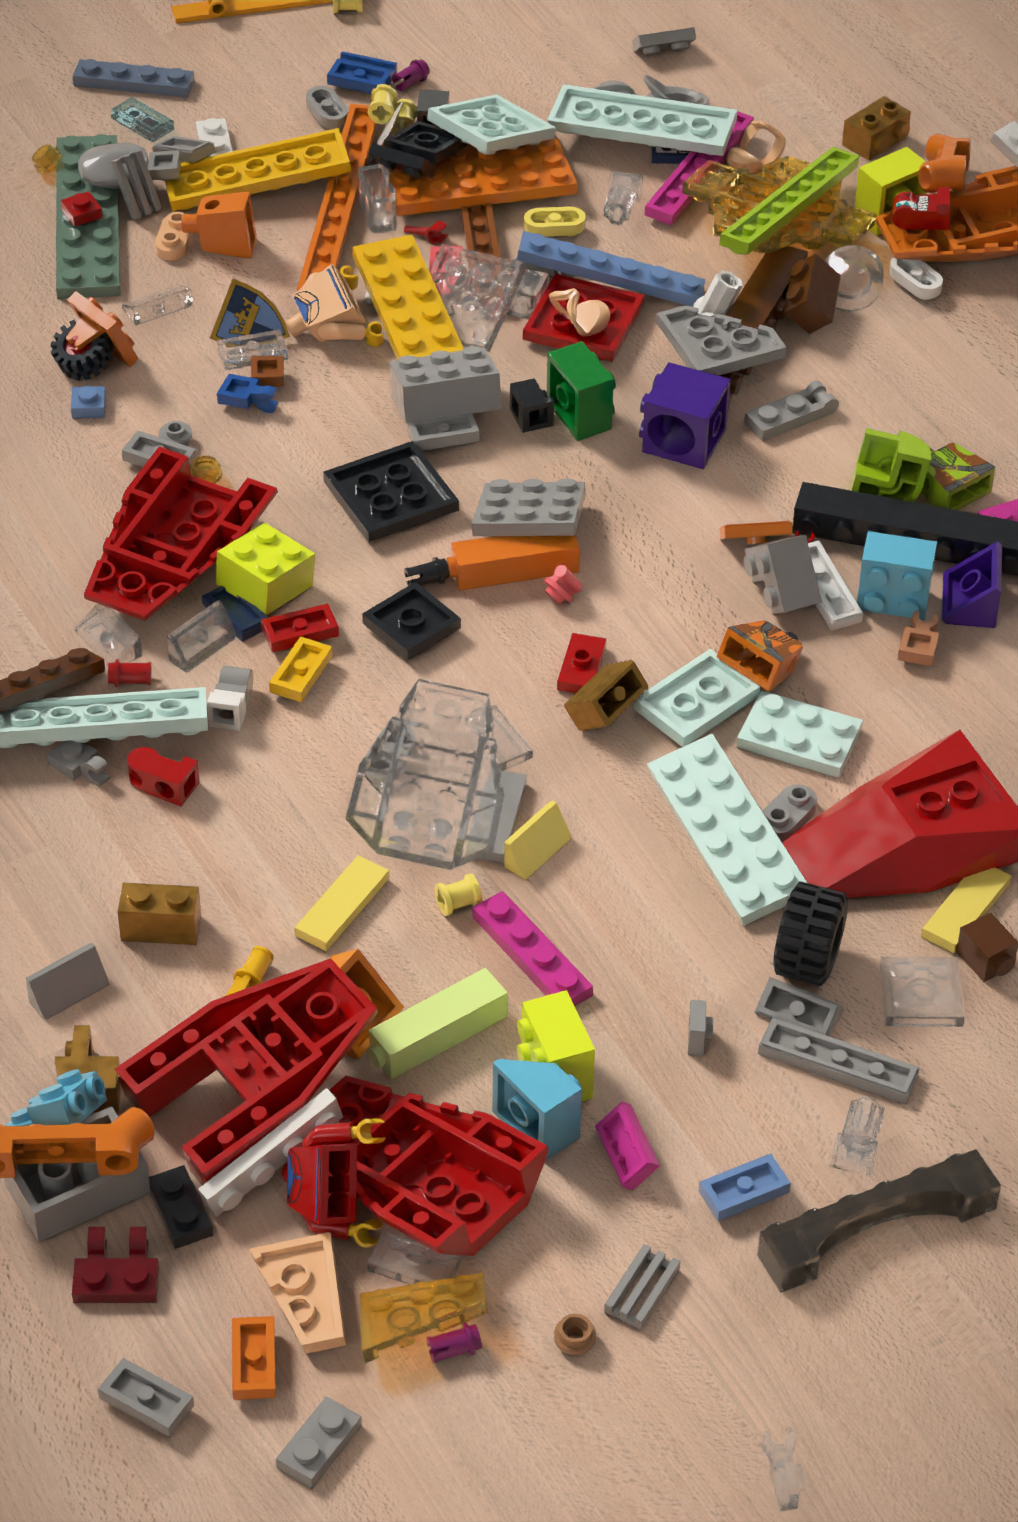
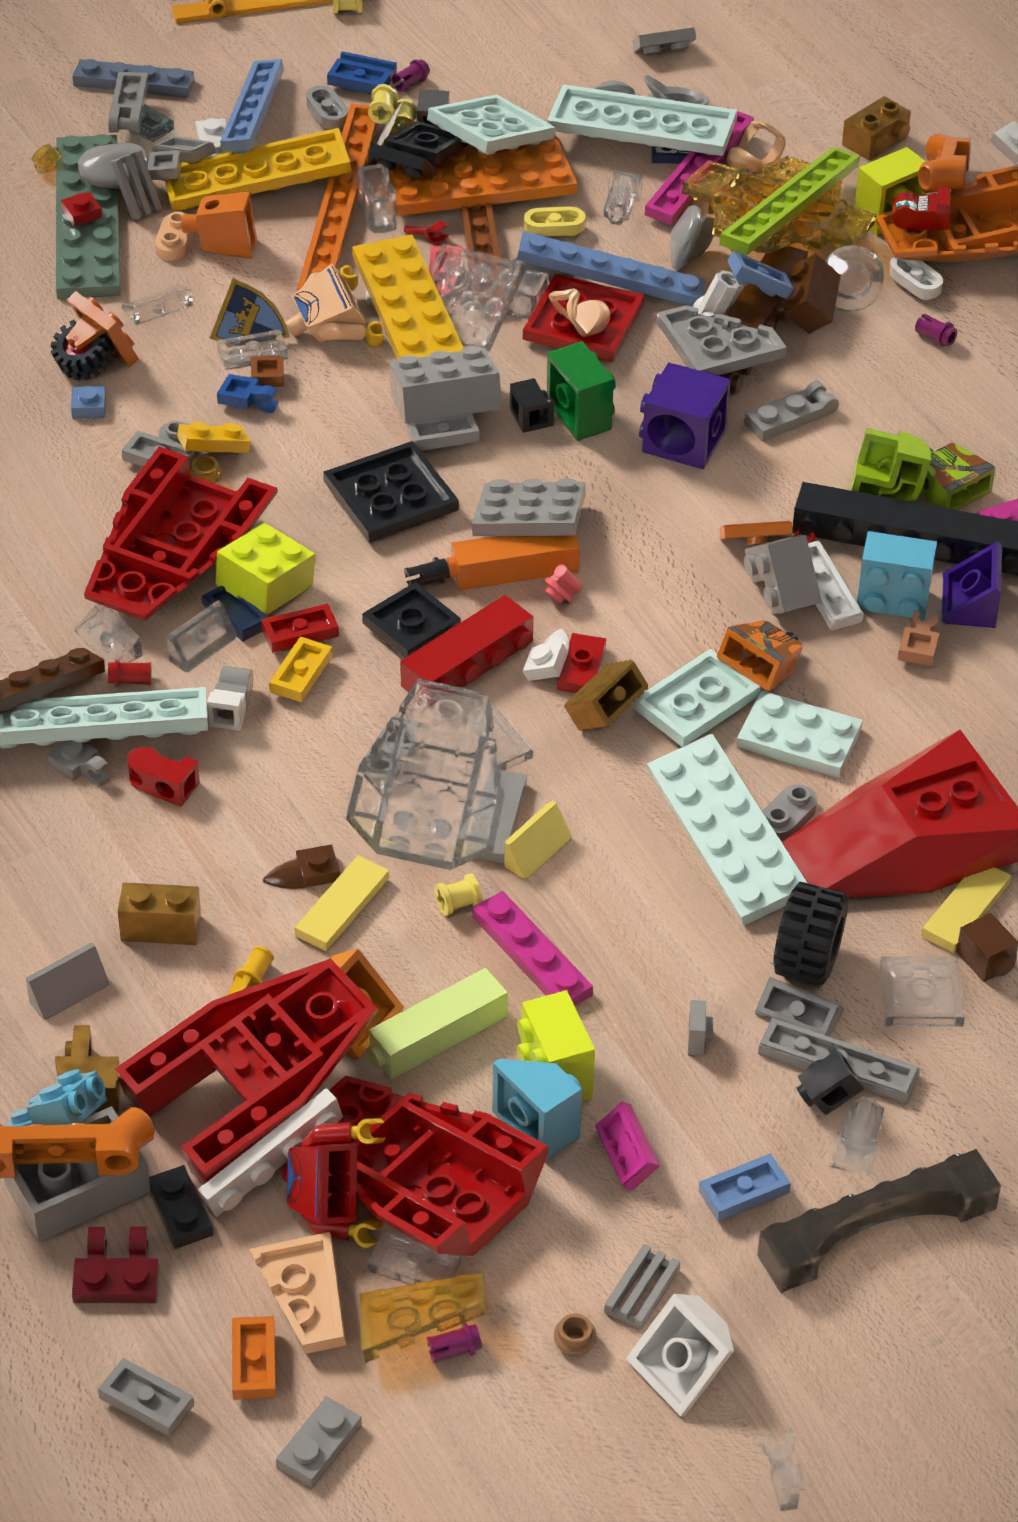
(128, 102): none -> light grey plate
(211, 438): none -> yellow plate
(252, 106): none -> medium blue plate
(308, 869): none -> reddish brown plate
(471, 646): none -> red brick
(548, 658): none -> white plate
(682, 1350): none -> white slope
(690, 236): none -> light grey piece
(765, 277): none -> medium blue plate
(829, 1082): none -> black brick
(943, 333): none -> magenta pin

